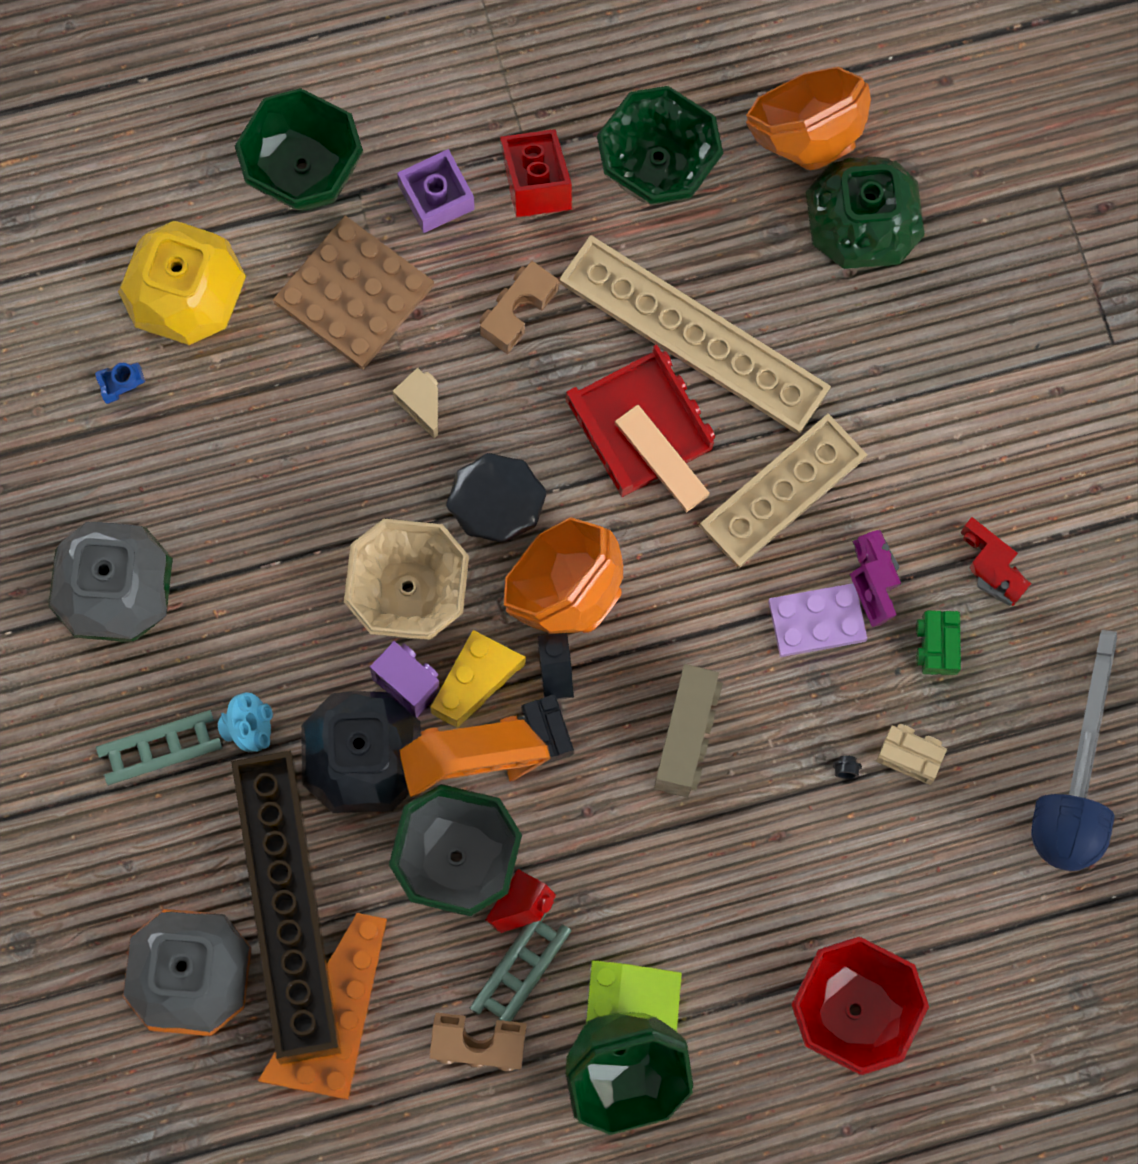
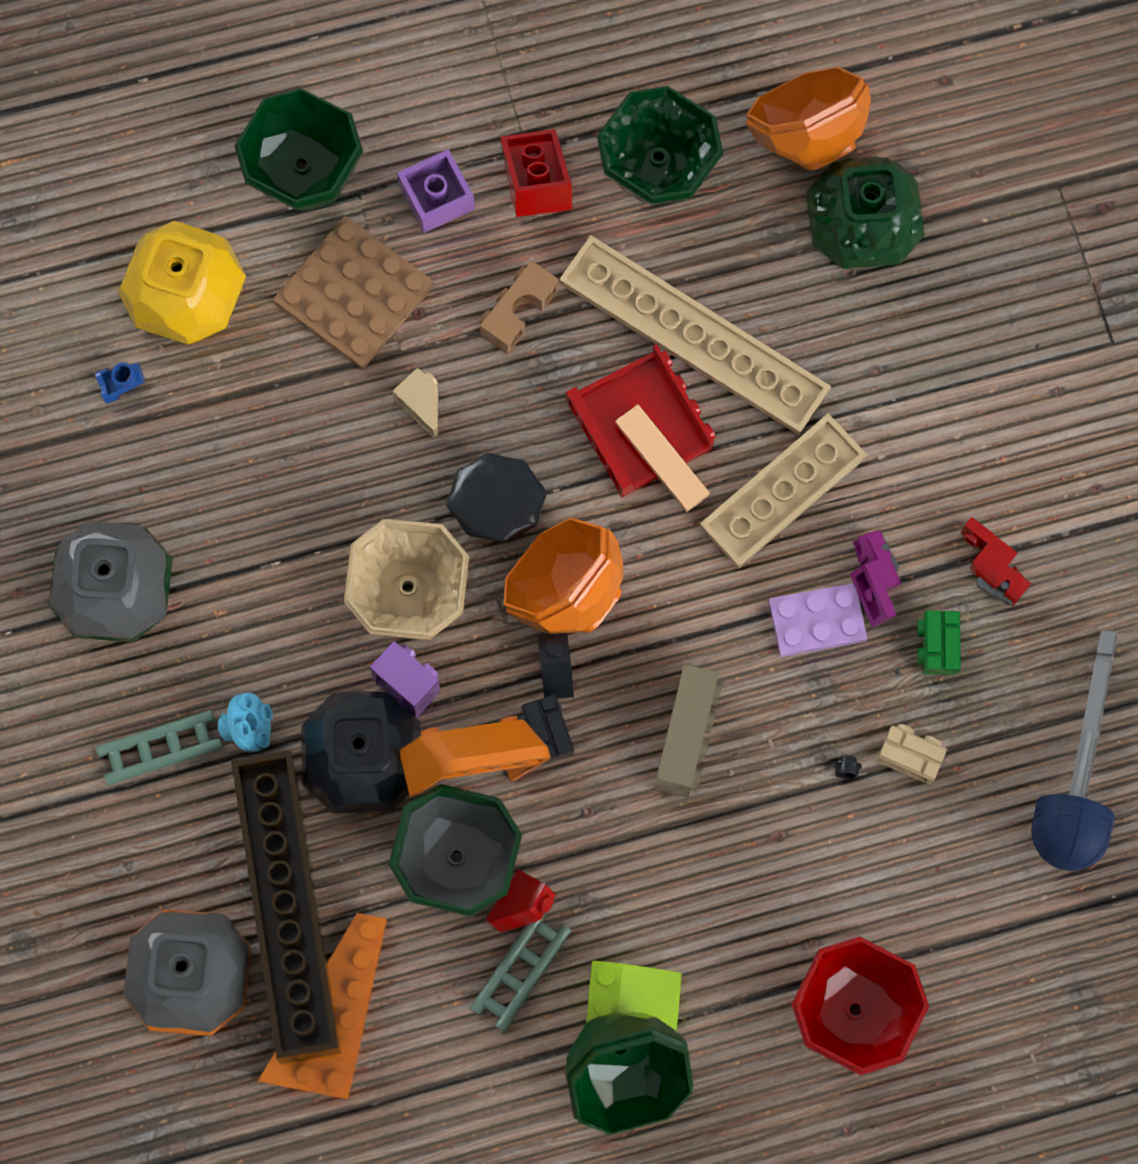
(453, 1044): medium nougat arch -> none
(474, 677): yellow wedge -> none

